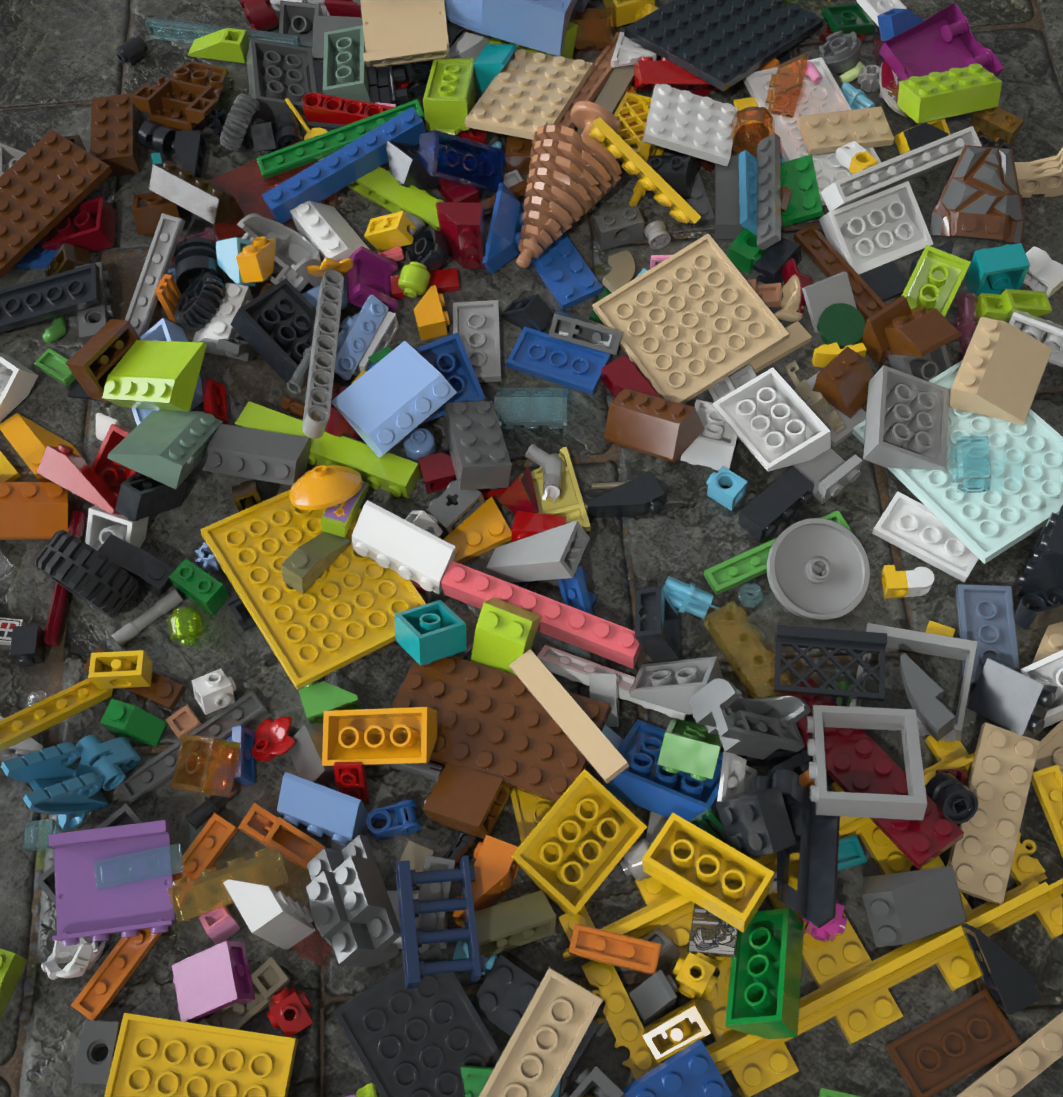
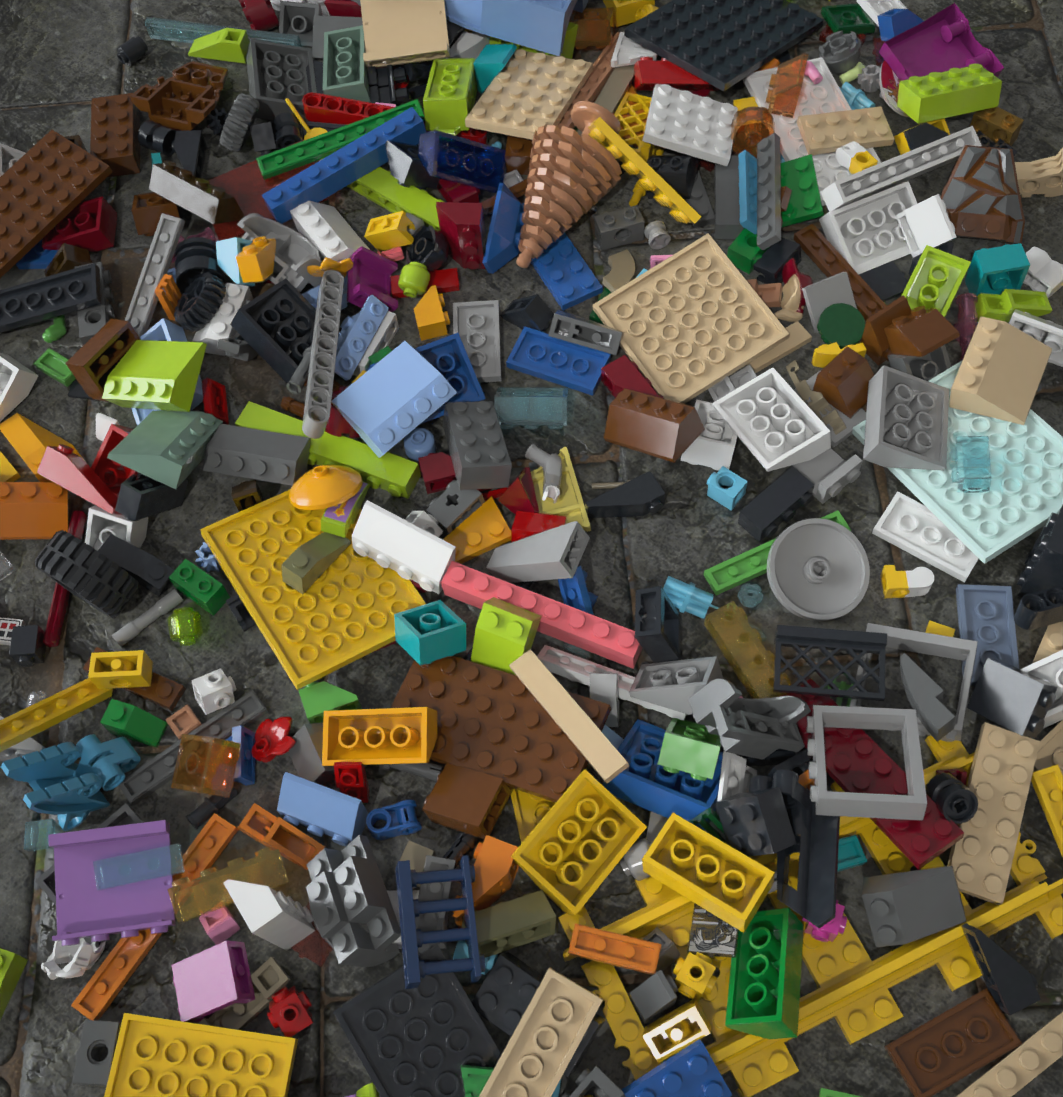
(926, 225): none -> white slope

